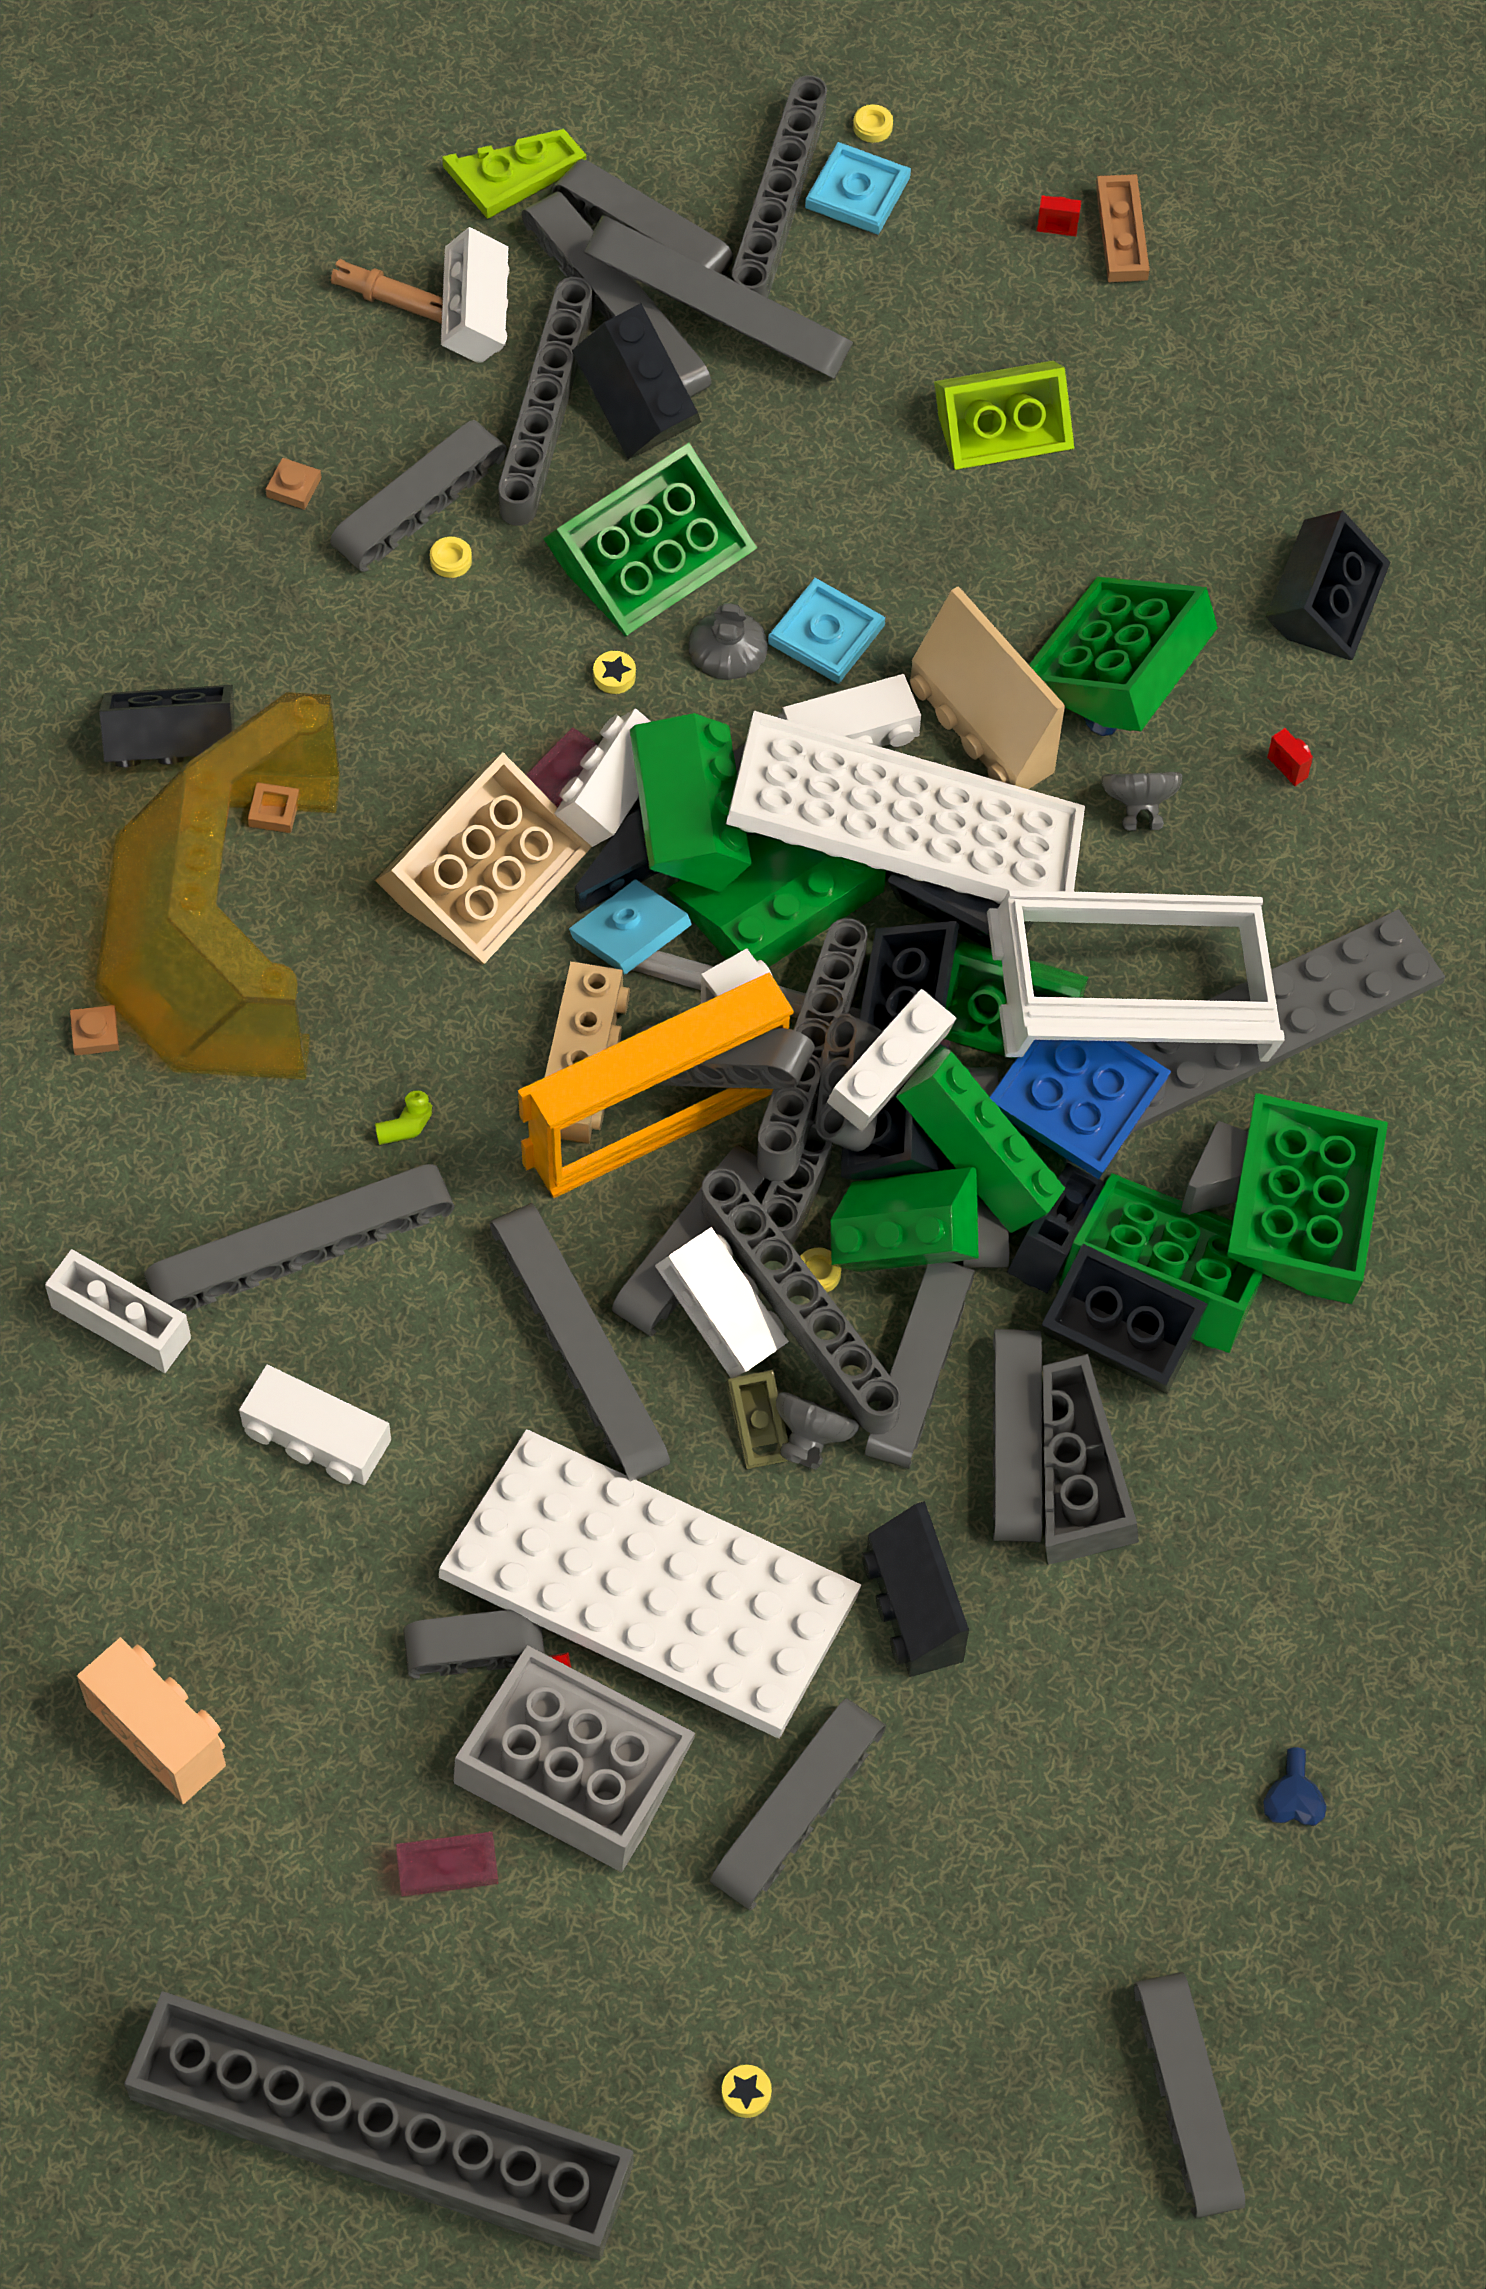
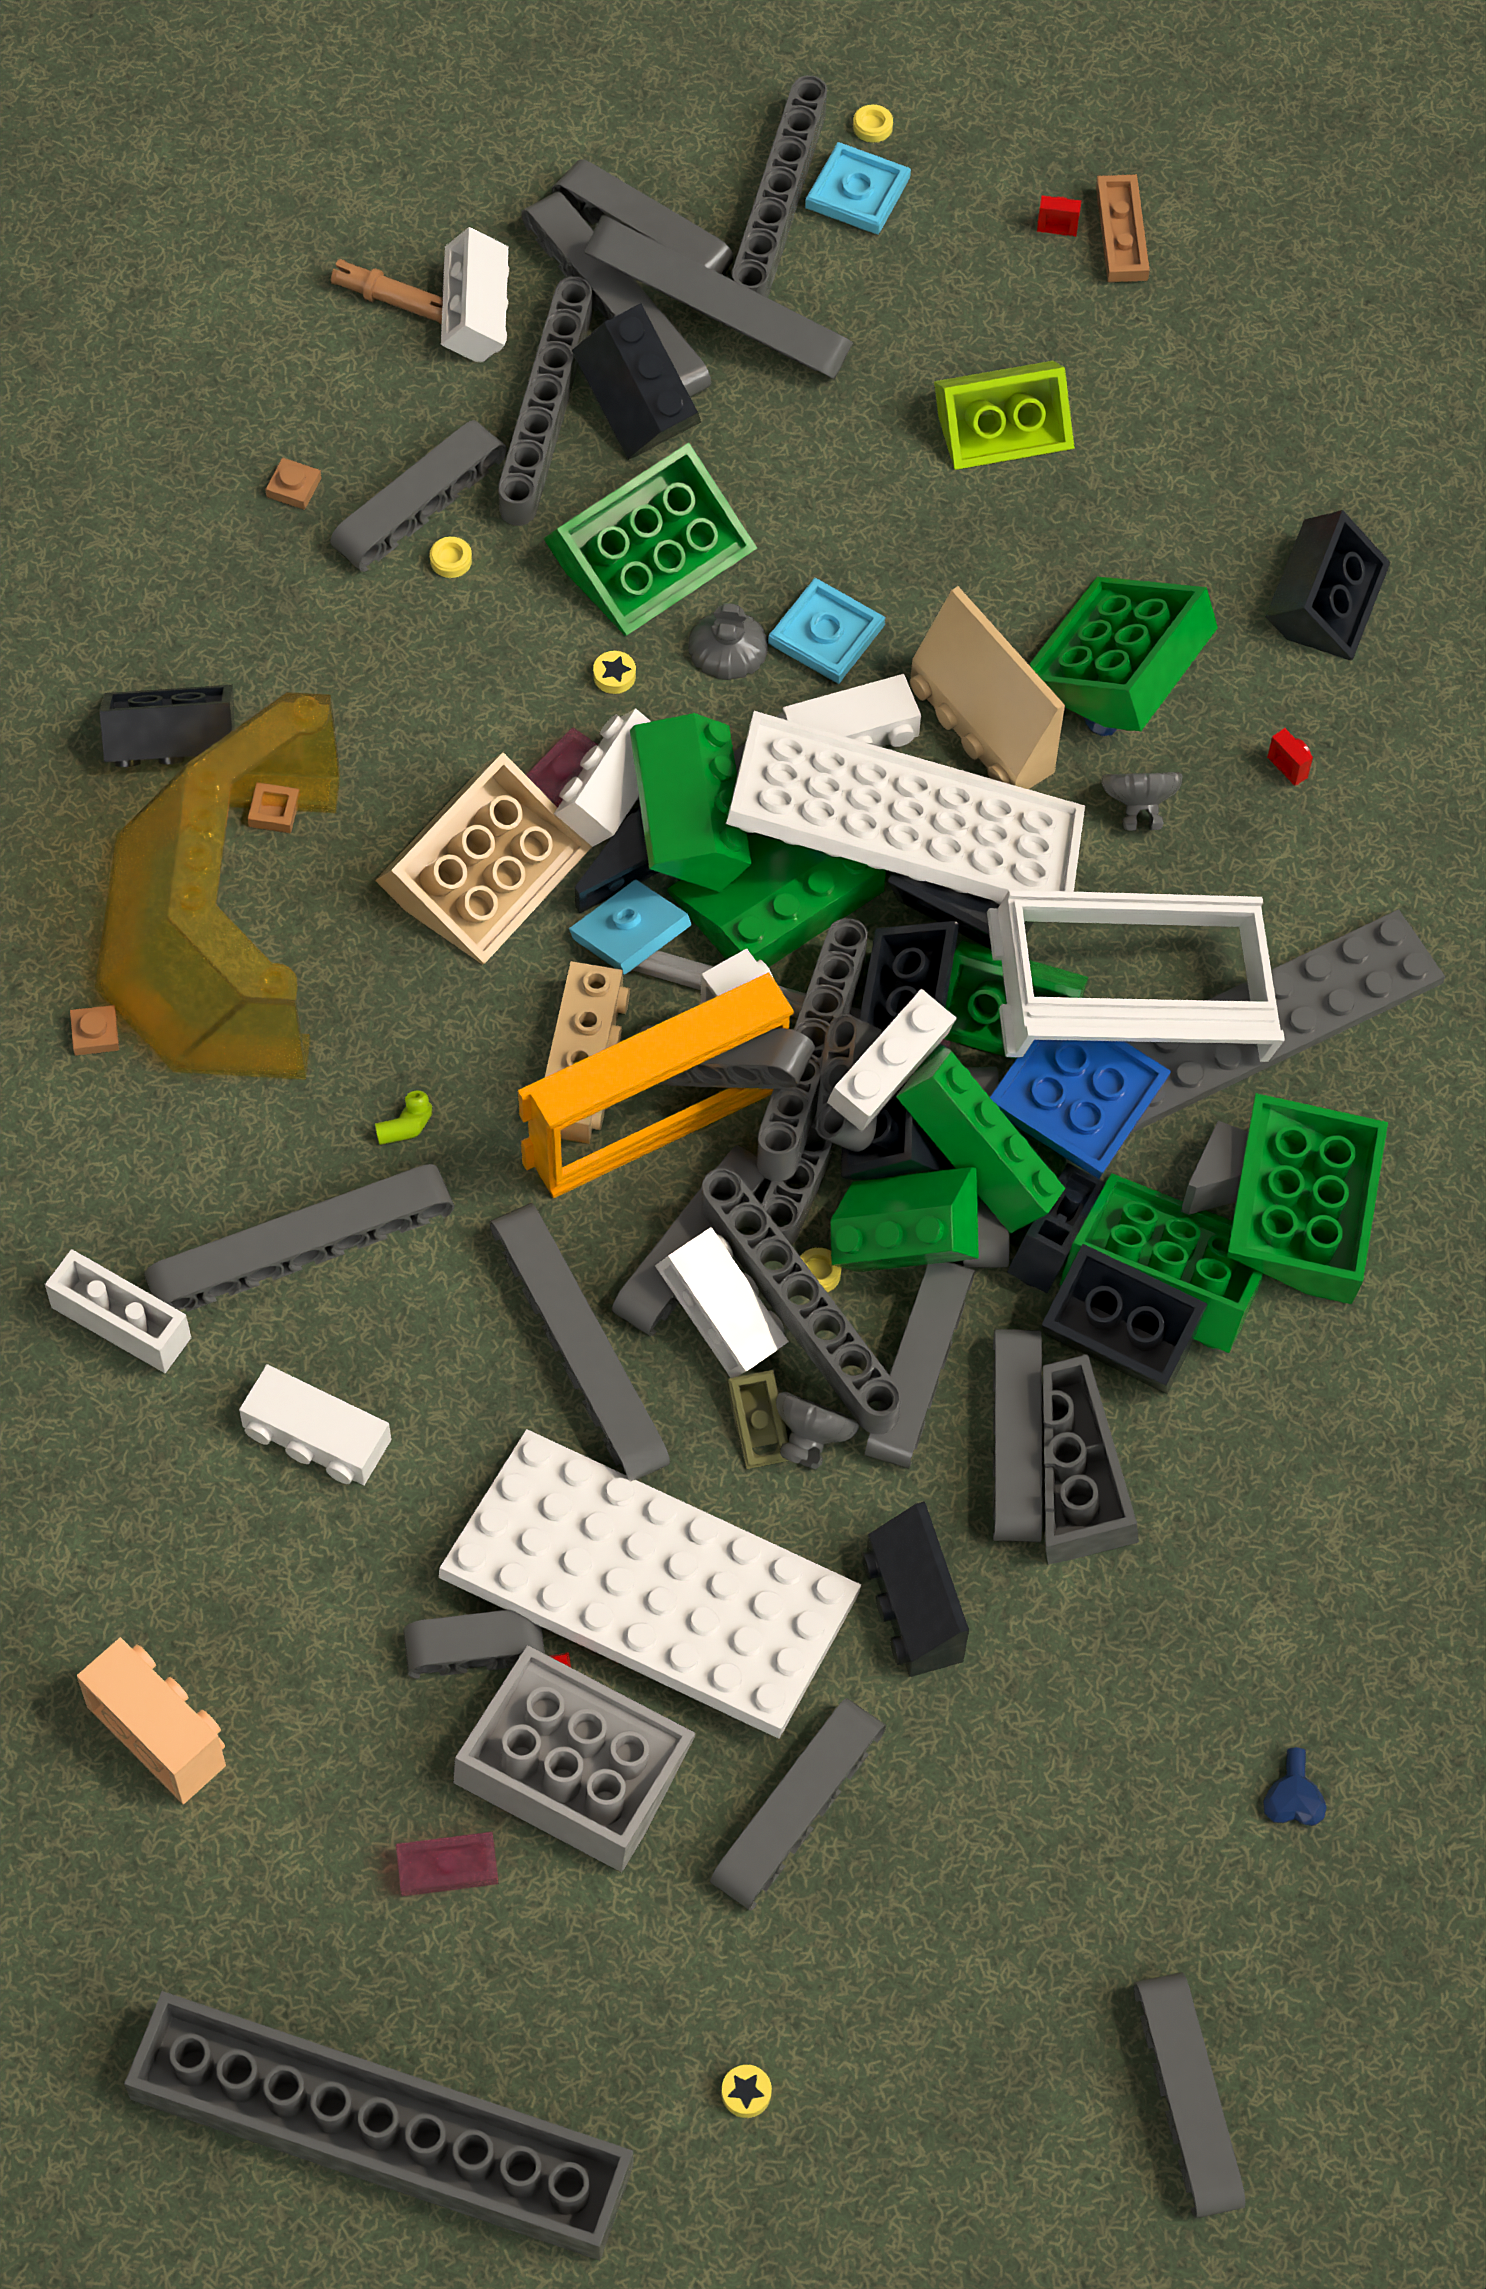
(513, 173): lime wing -> none

